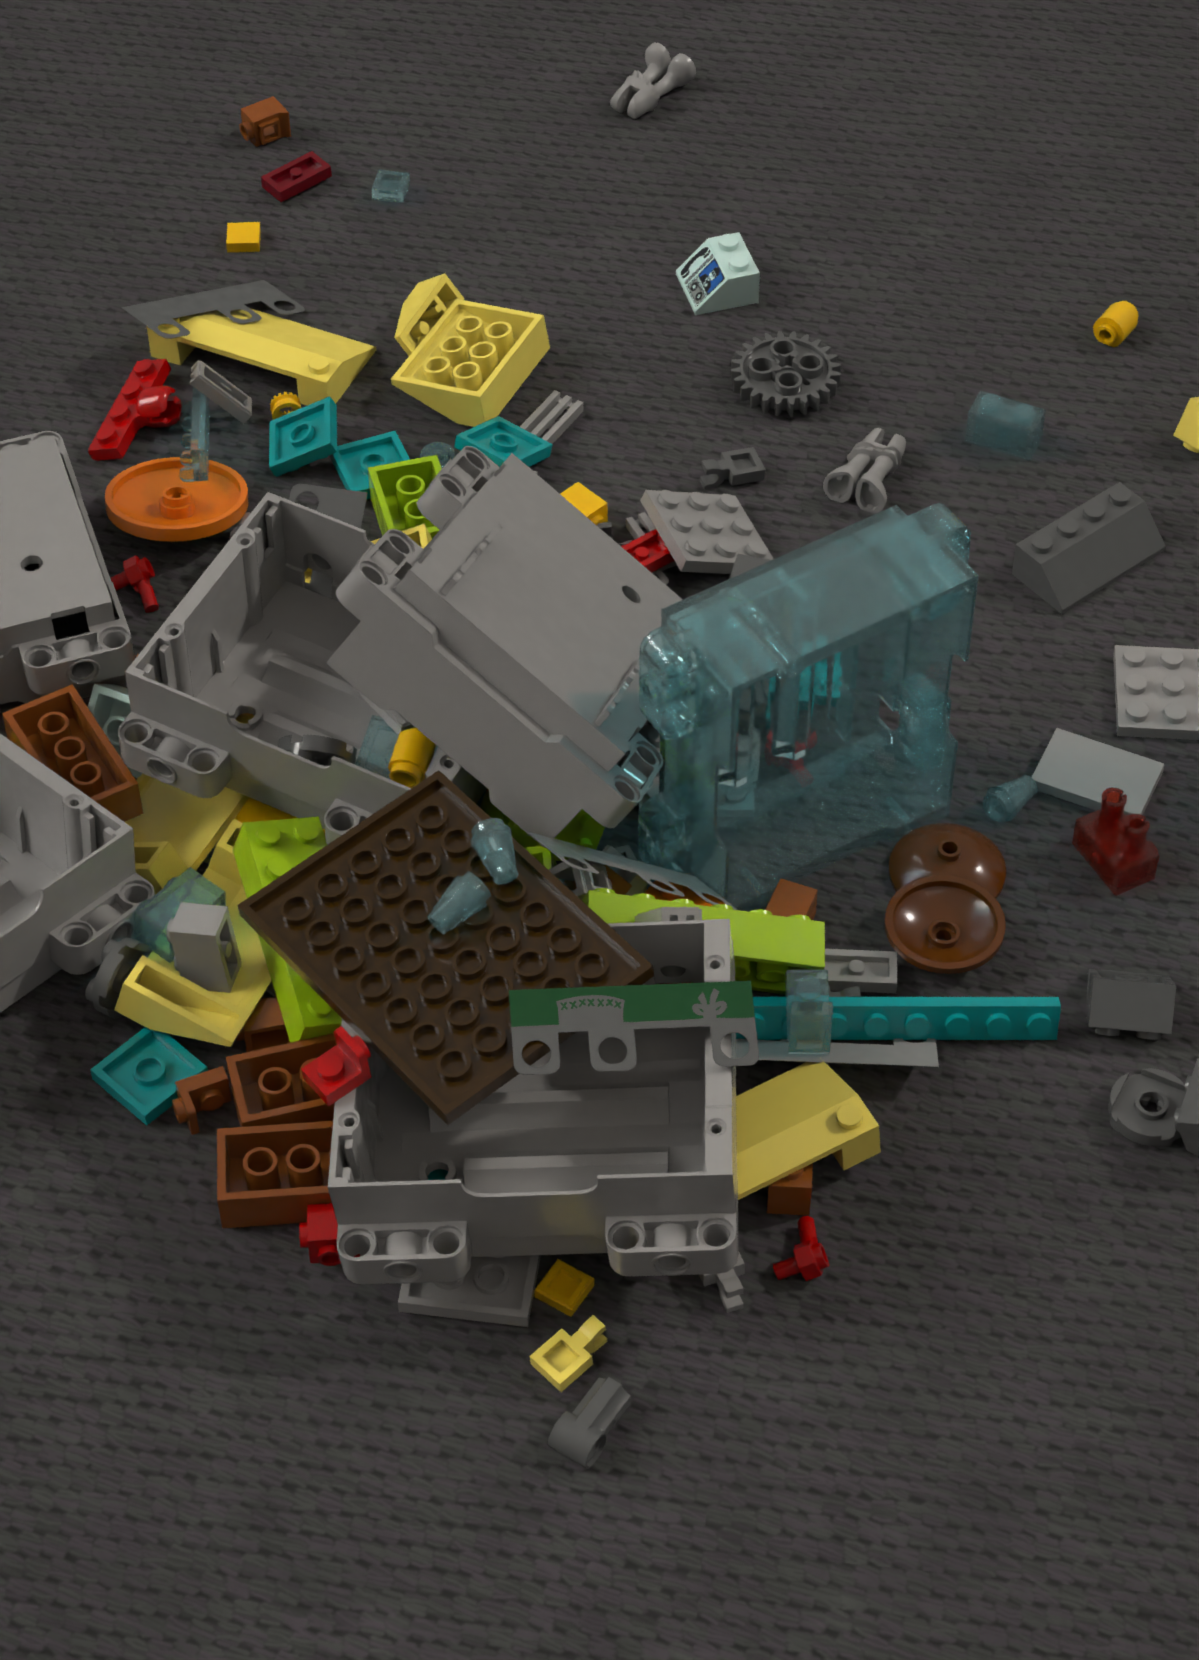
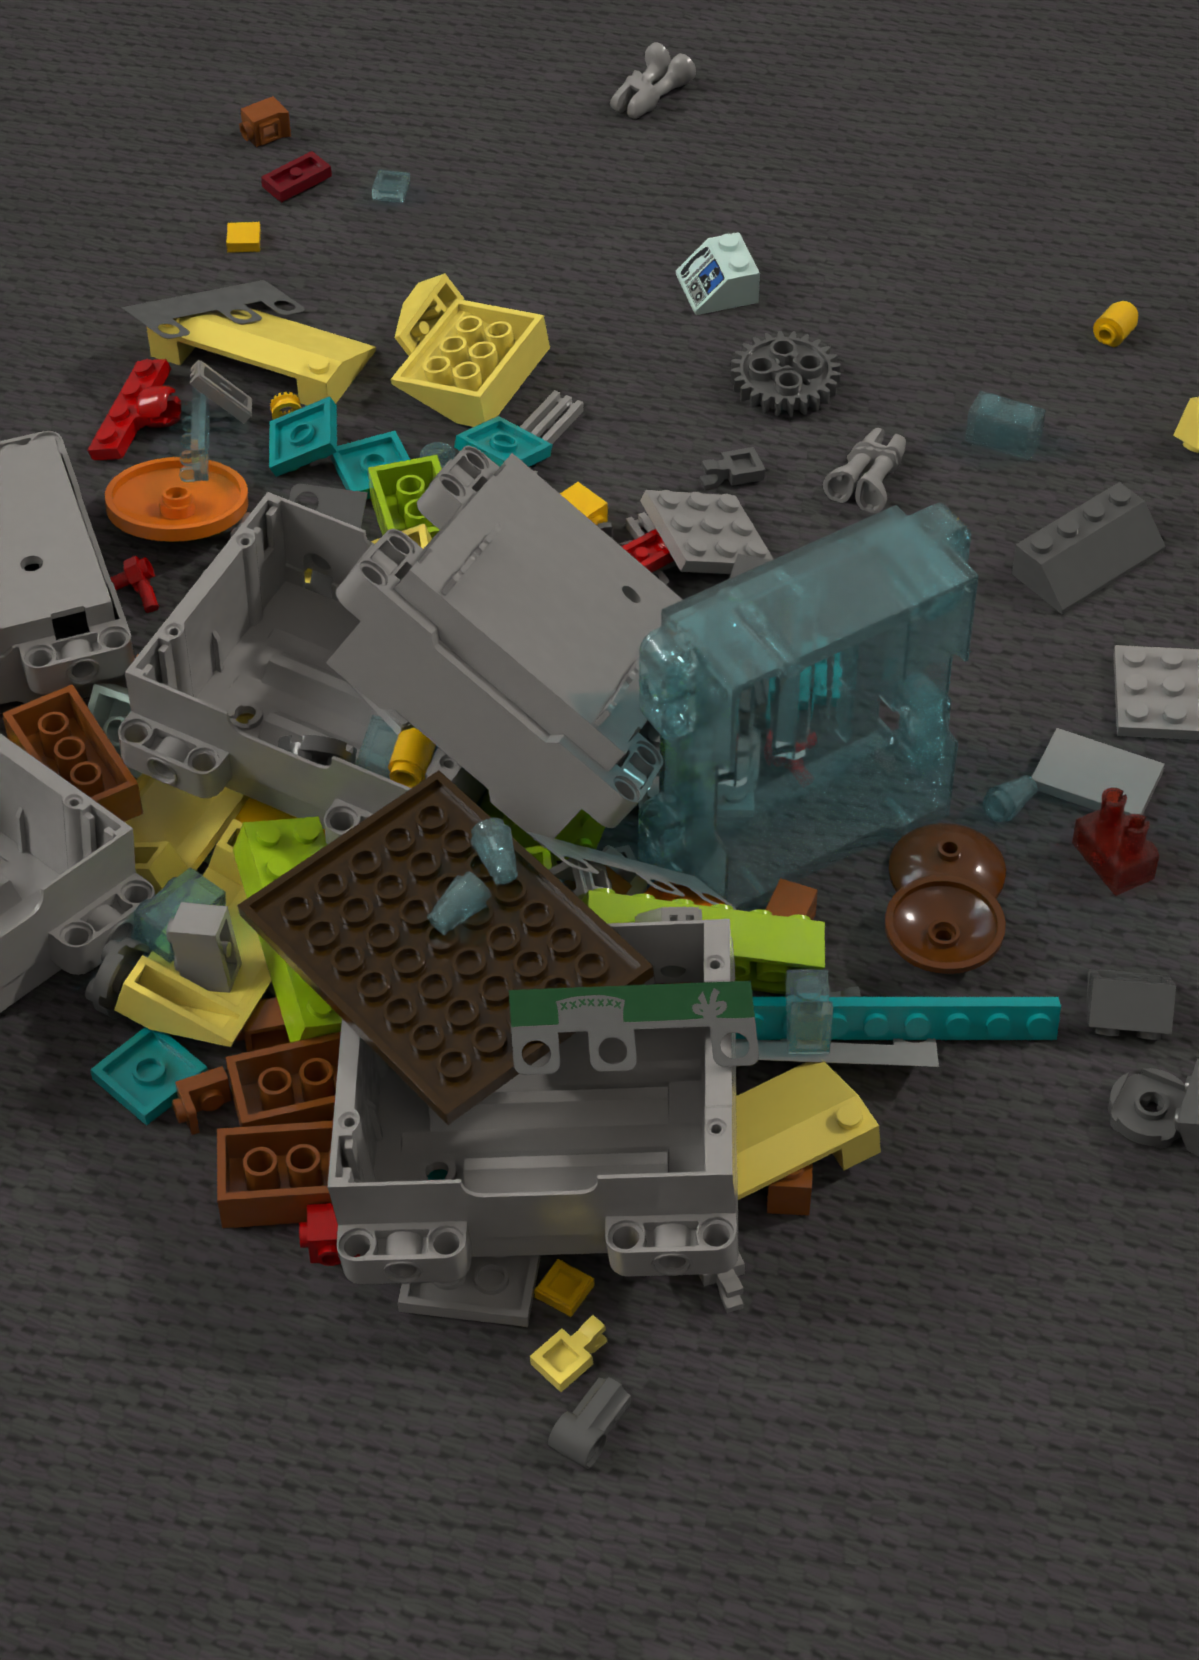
(339, 1068): red bracket -> none
(808, 1255): red piece -> none
(863, 968): light grey plate -> none

